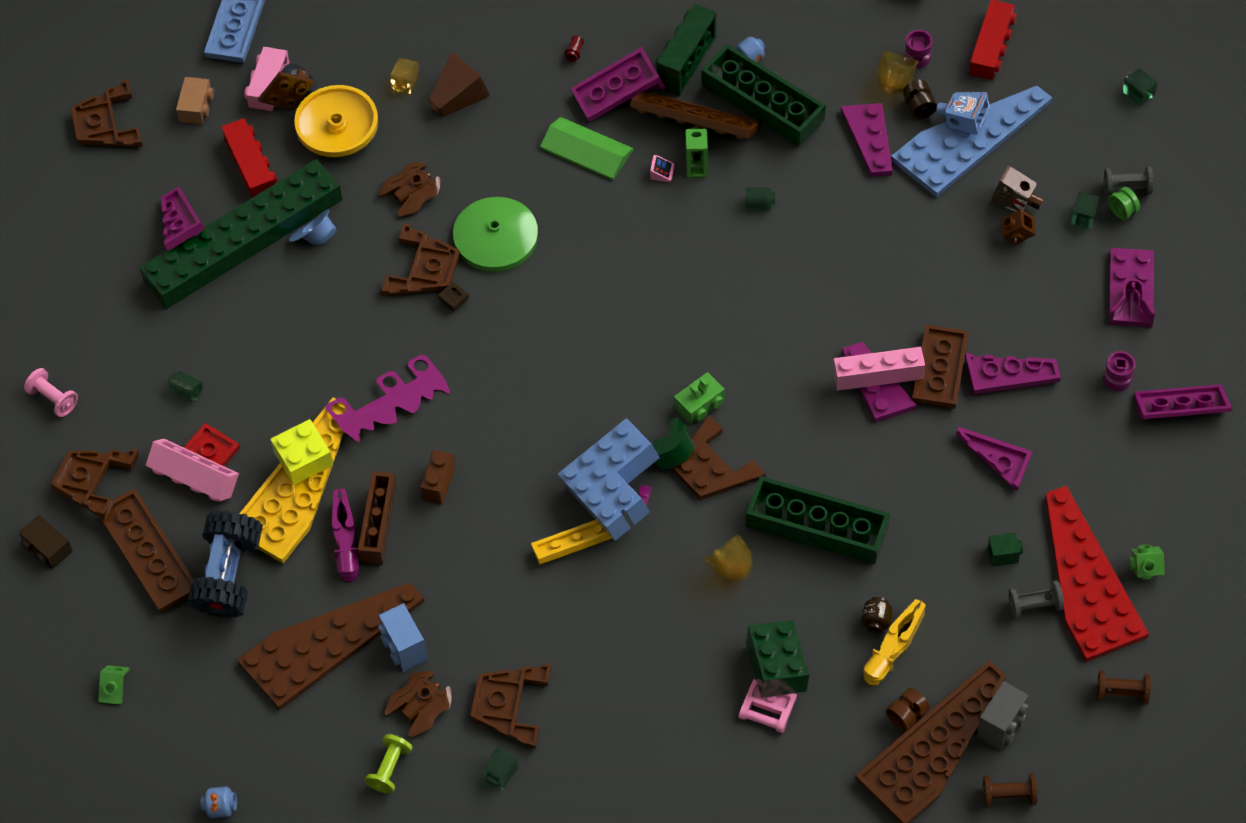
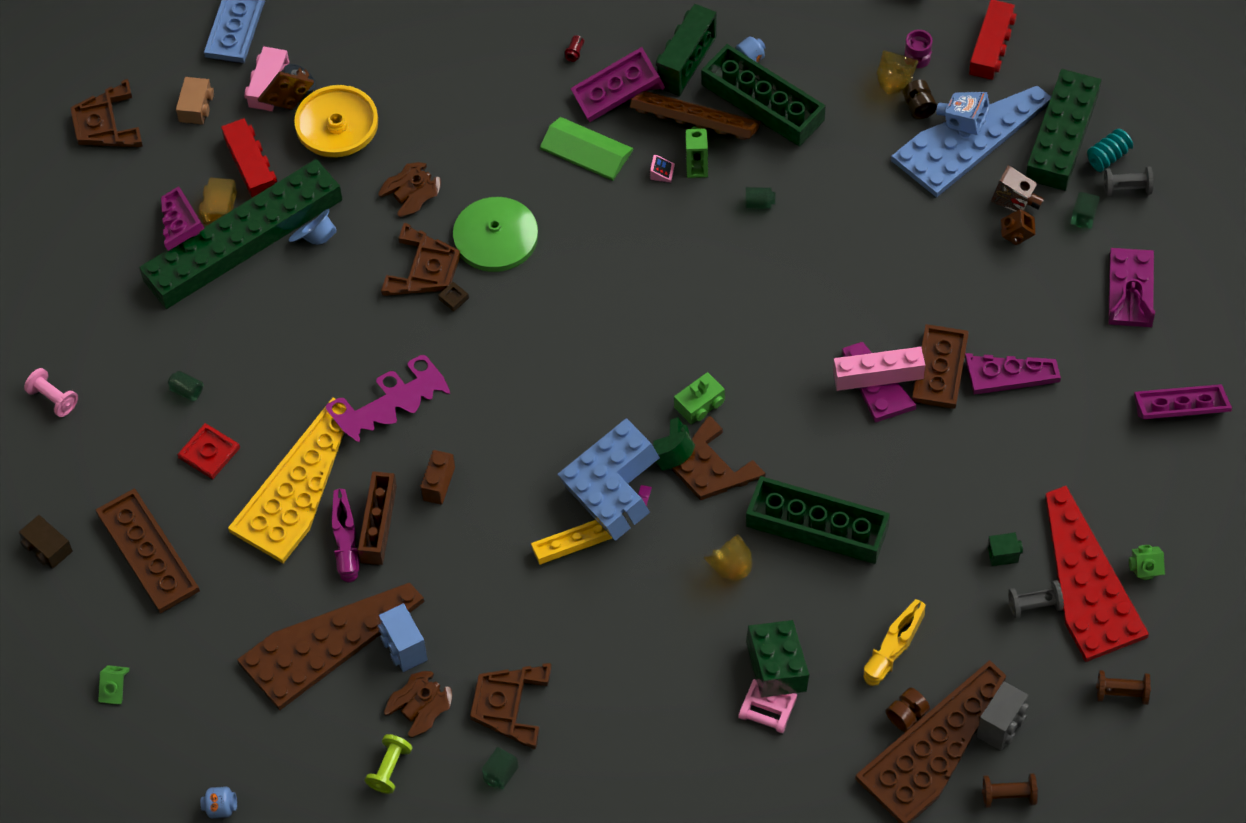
(82, 474): reddish brown wing -> none
(191, 469): bright pink brick -> none
(218, 199): none -> clear yellow brick
(228, 536): black plate -> none
(302, 452): neon yellow brick -> none
(405, 75): clear yellow brick -> none
(457, 87): reddish brown slope -> none
(870, 135): magenta wing -> none
(877, 614): dark brown head -> none
(1004, 458): magenta wing -> none
(1063, 129): none -> dark green brick
(1109, 149): none -> teal piece
(1119, 371): magenta wheel -> none
(1124, 203): bright green wheel -> none
(1139, 86): clear green brick -> none

